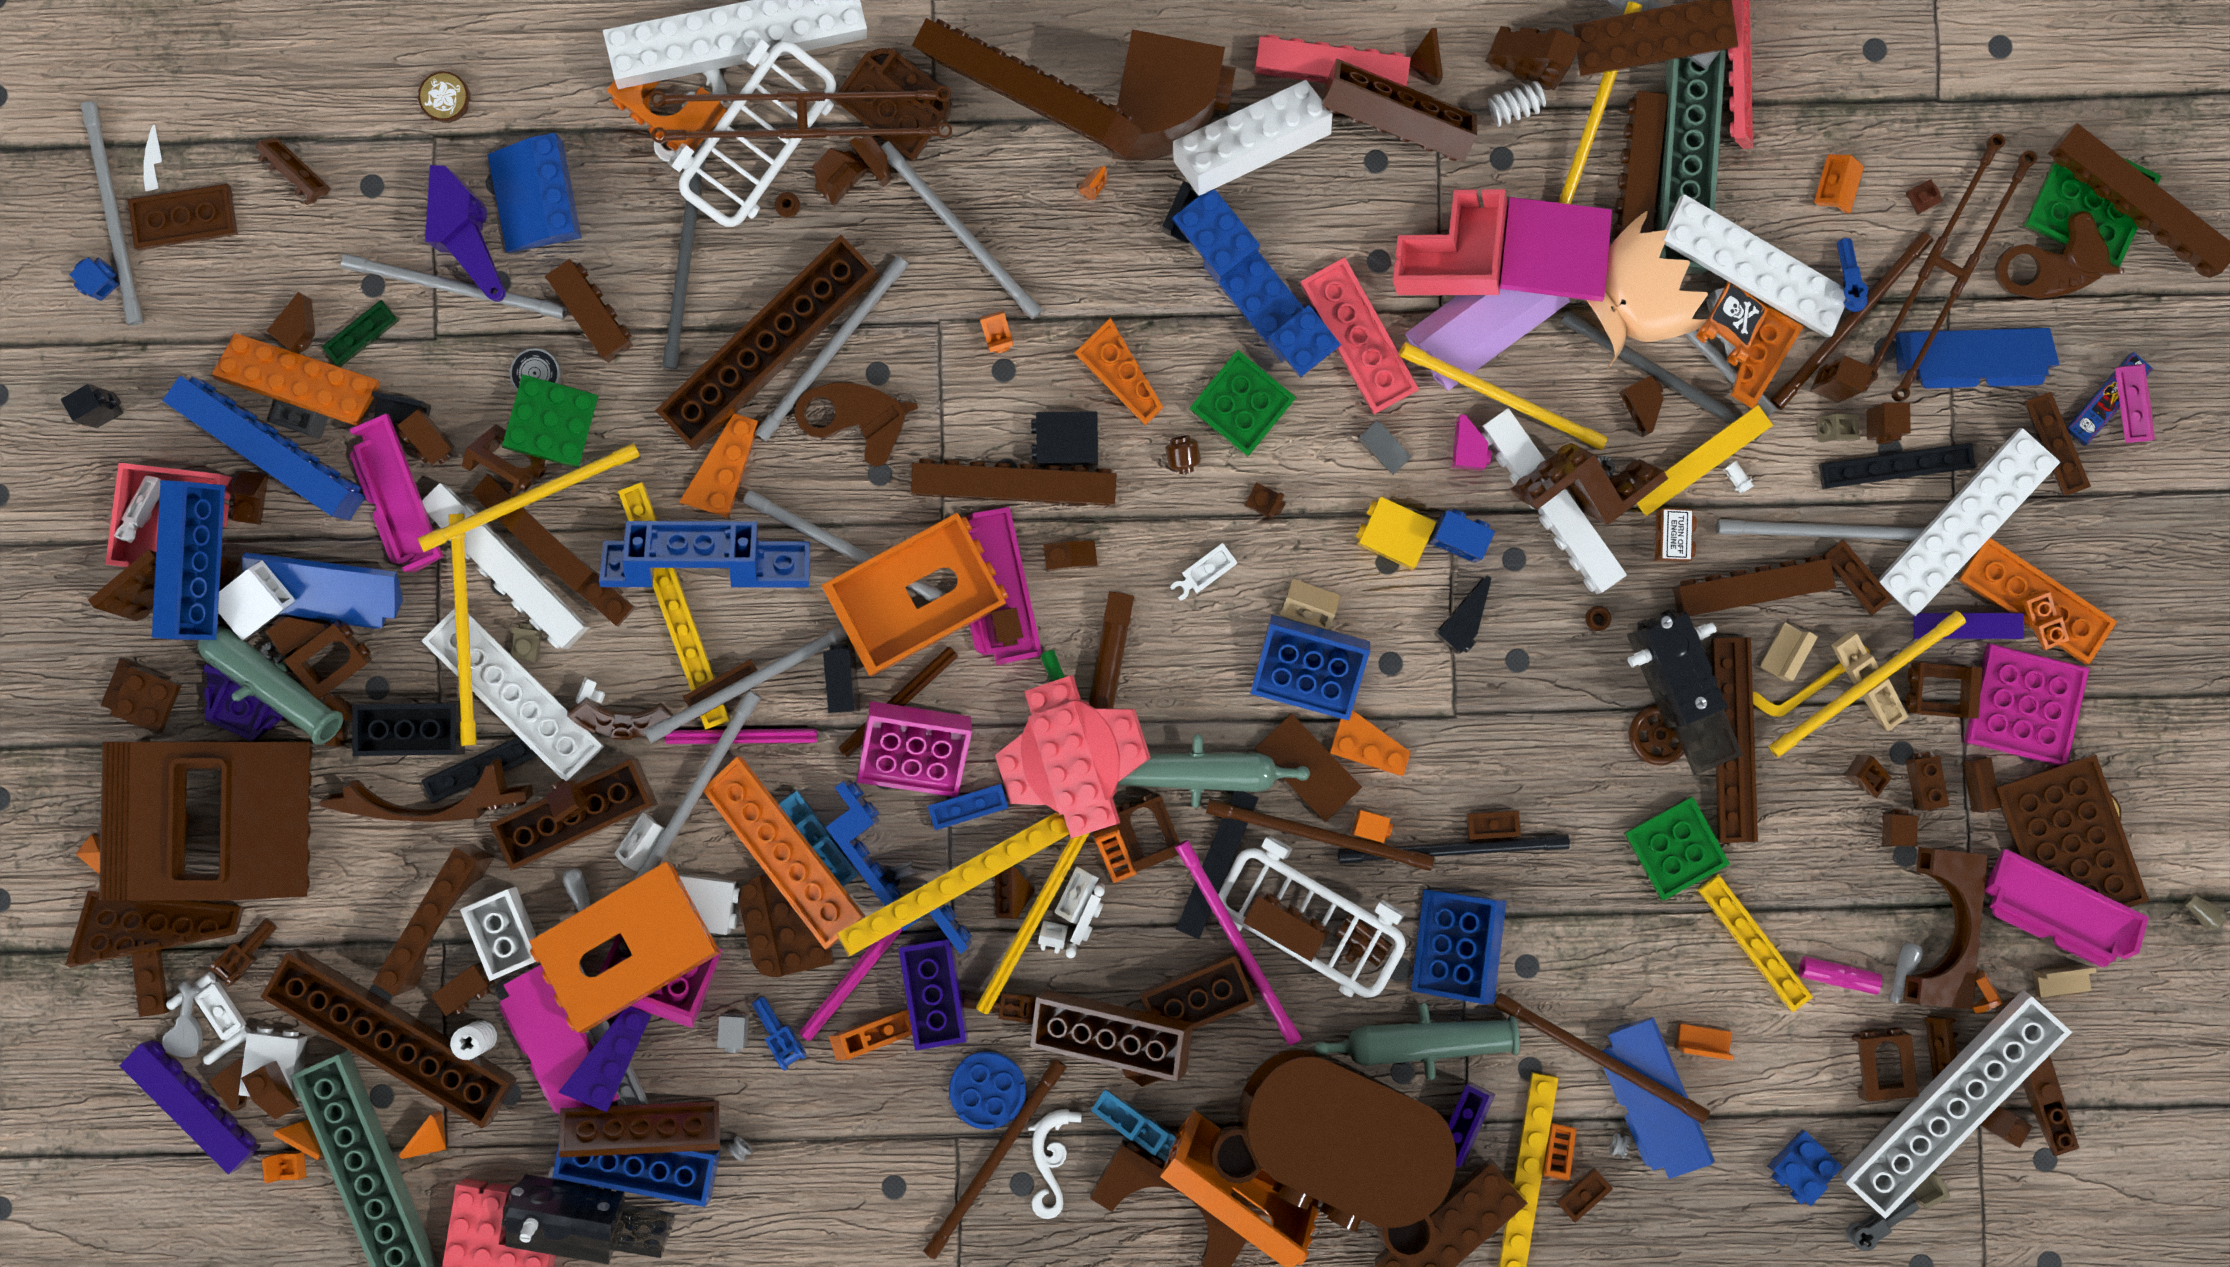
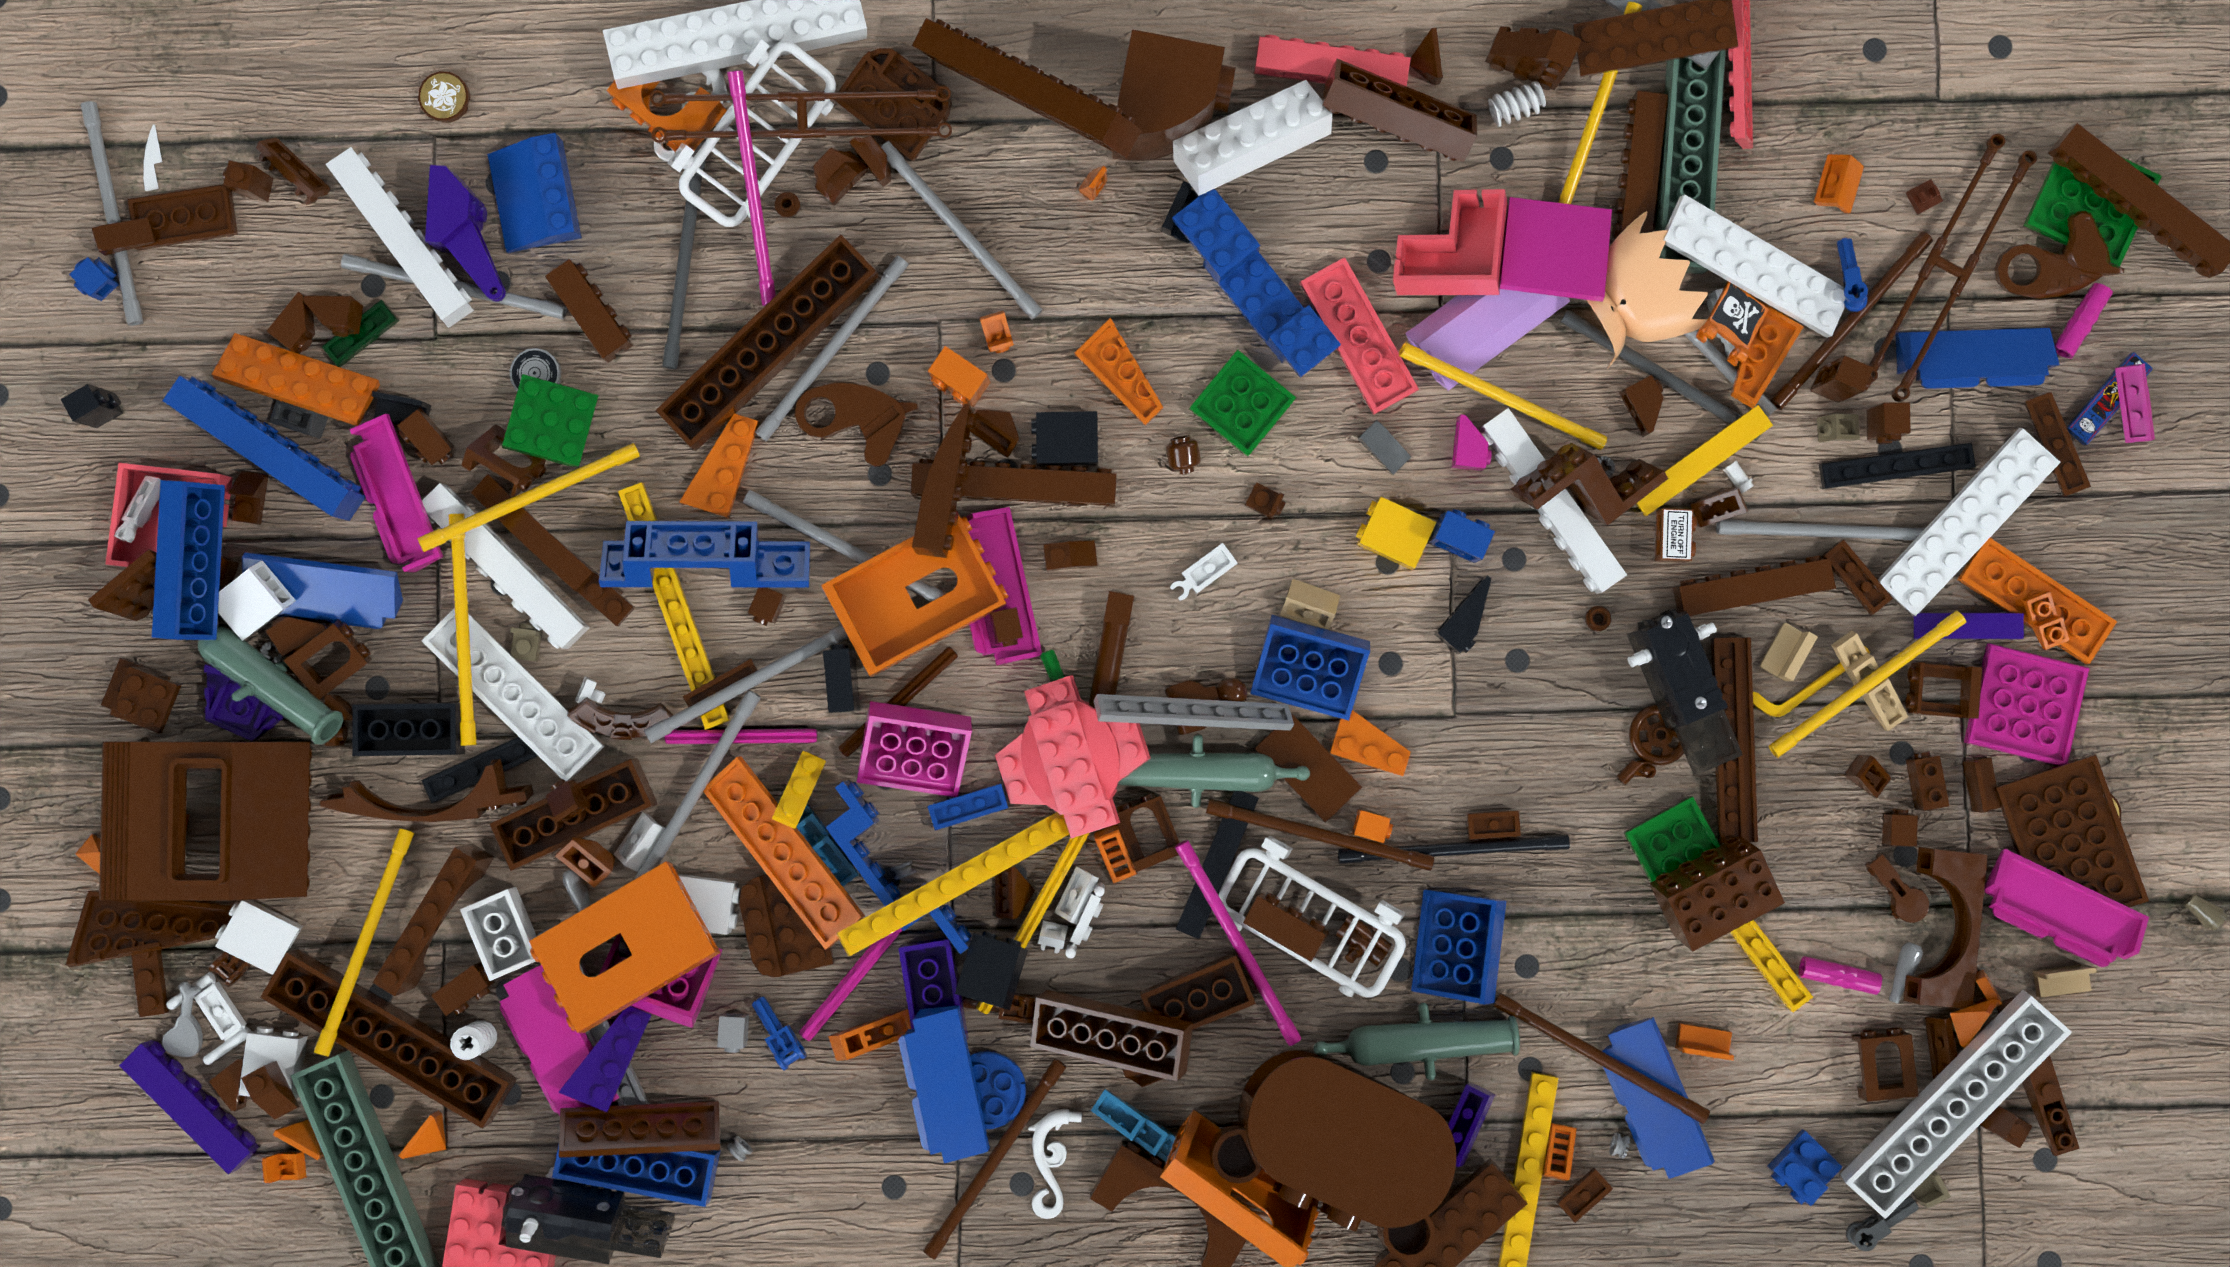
(123, 236): none -> reddish brown slope
(247, 181): none -> reddish brown brick
(257, 935): none -> white brick
(329, 1032): none -> yellow piece
(337, 313): none -> reddish brown slope
(399, 237): none -> white brick
(587, 859): none -> dark orange slope
(738, 94): none -> dark pink piece
(766, 606): none -> reddish brown brick
(798, 789): none -> yellow plate
(943, 489): none -> reddish brown slope
(945, 1084): none -> blue slope
(959, 377): none -> orange brick
(992, 970): none -> black brick
(996, 430): none -> reddish brown slope
(1192, 712): none -> light grey plate
(1227, 690): none -> reddish brown piece
(1636, 768): none -> reddish brown arm
(1716, 892): none -> reddish brown brick
(1719, 506): none -> reddish brown slope
(1912, 904): none -> reddish brown piece
(1971, 1019): none -> orange slope
(2083, 320): none -> dark pink axle

